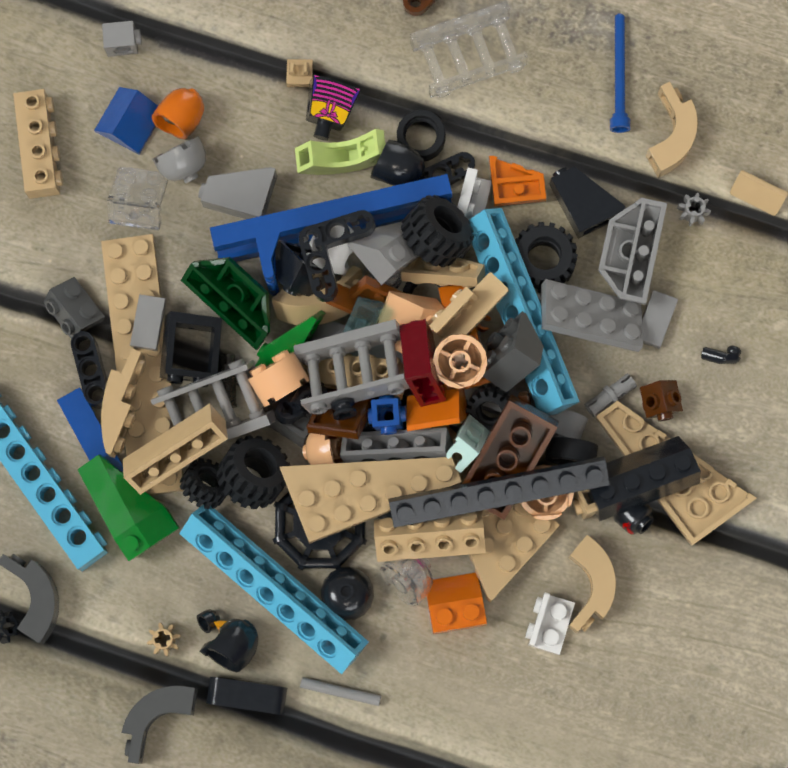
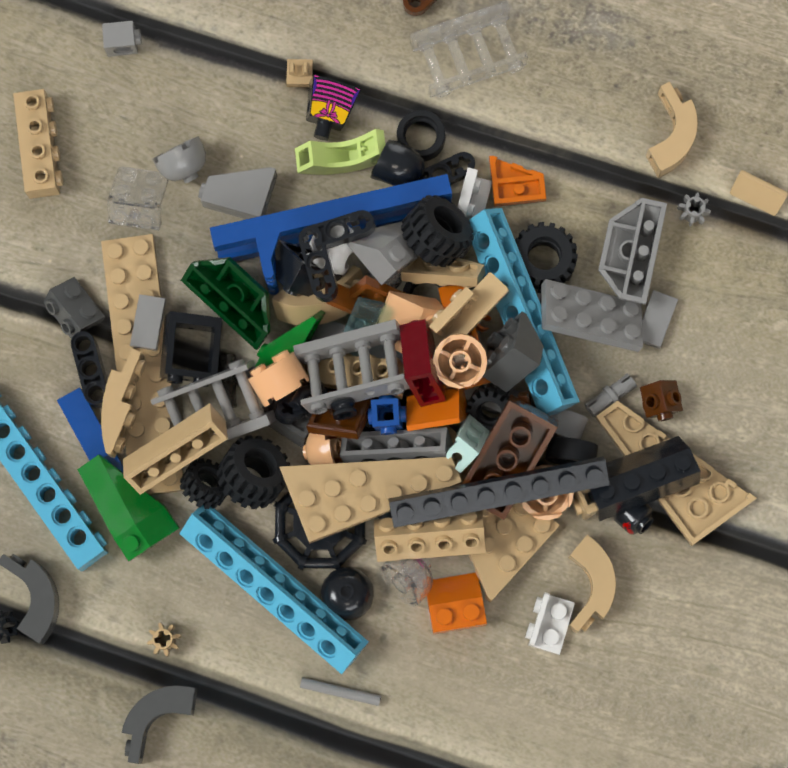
(128, 119): blue slope -> none
(181, 107): orange piece -> none
(206, 620): black hinge -> none
(233, 645): black piece -> none
(246, 695): black beam -> none
(583, 201): black slope -> none
(620, 121): blue piece -> none
(720, 357): black arm -> none

